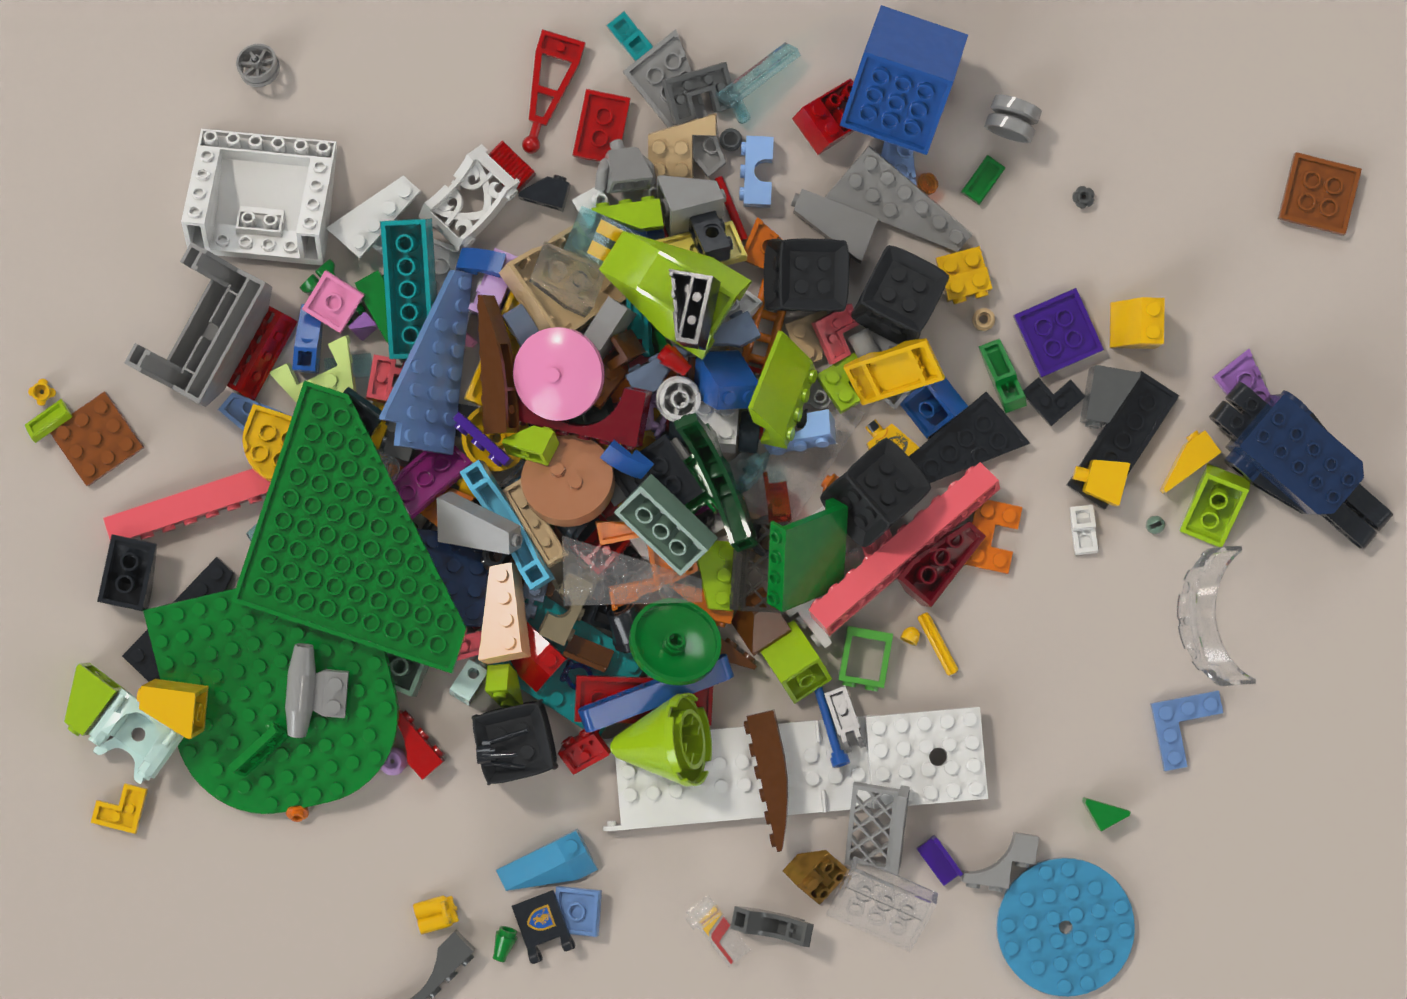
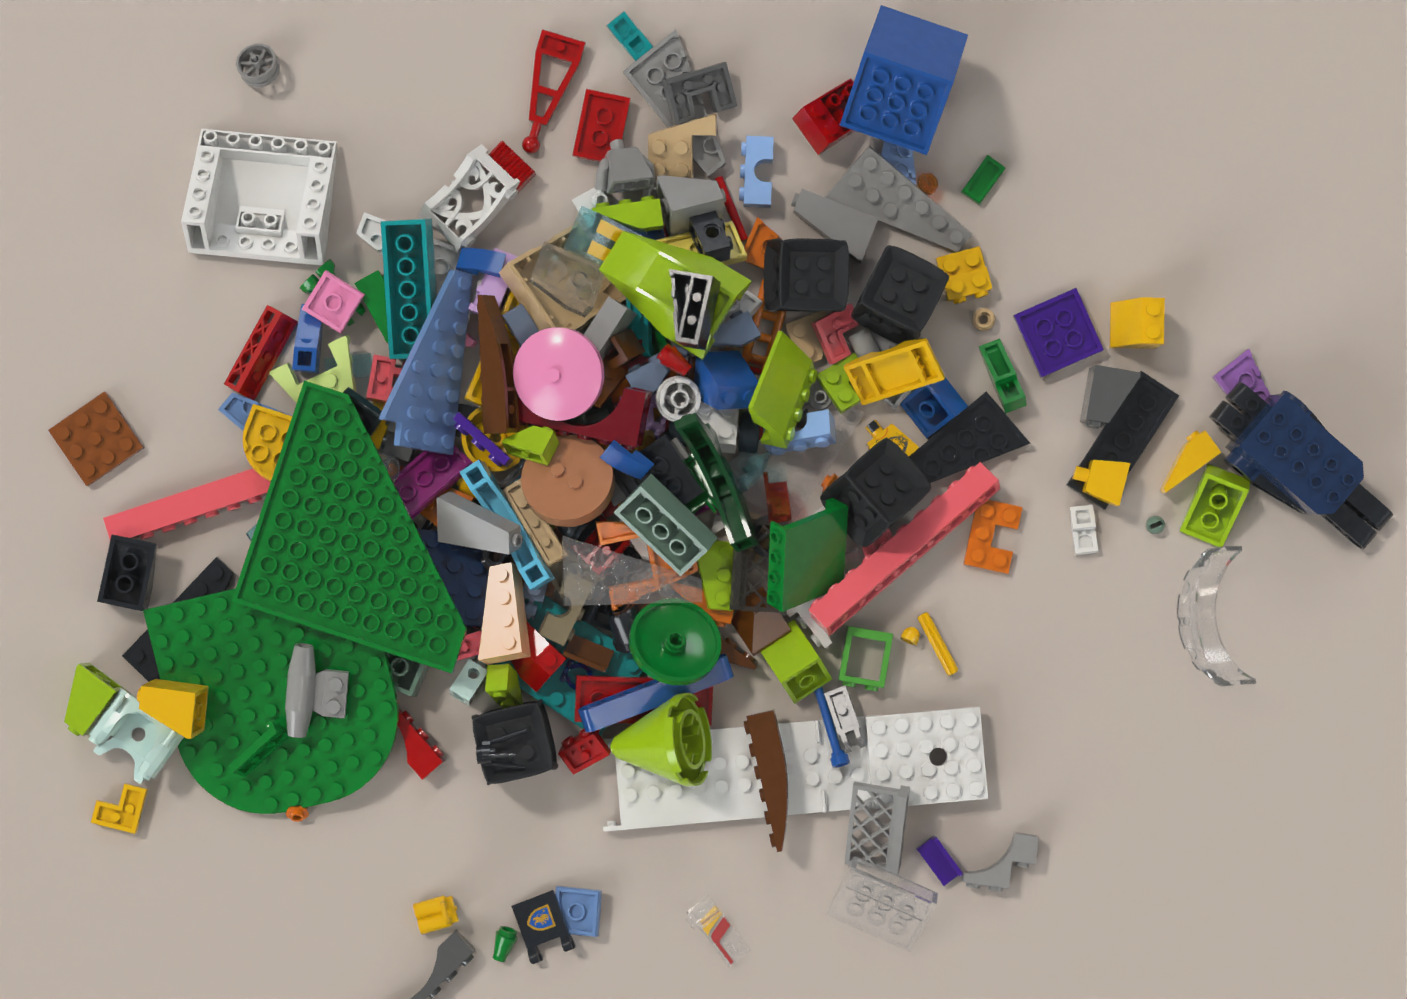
(42, 398): yellow plate -> none
(48, 420): lime tile -> none
(214, 334): light grey wedge -> none
(362, 225): white wing -> none
(363, 326): medium lavender slope -> none
(399, 764): lavender plate -> none
(547, 192): black slope -> none
(553, 863): dark azure wedge -> none
(710, 517): dark grey plate -> none
(730, 139): dark grey plate -> none
(754, 78): clear light blue piece -> none
(772, 925): dark grey arch -> none
(816, 873): pearl gold slope -> none
(937, 566): dark red wedge -> none
(1013, 118): light grey wheel -> none
(1050, 405): black plate -> none
(1072, 960): dark azure plate -> none
(1077, 197): dark grey plate -> none
(1104, 814): green slope -> none
(1166, 720): medium blue plate -> none
(1319, 193): dark orange plate -> none

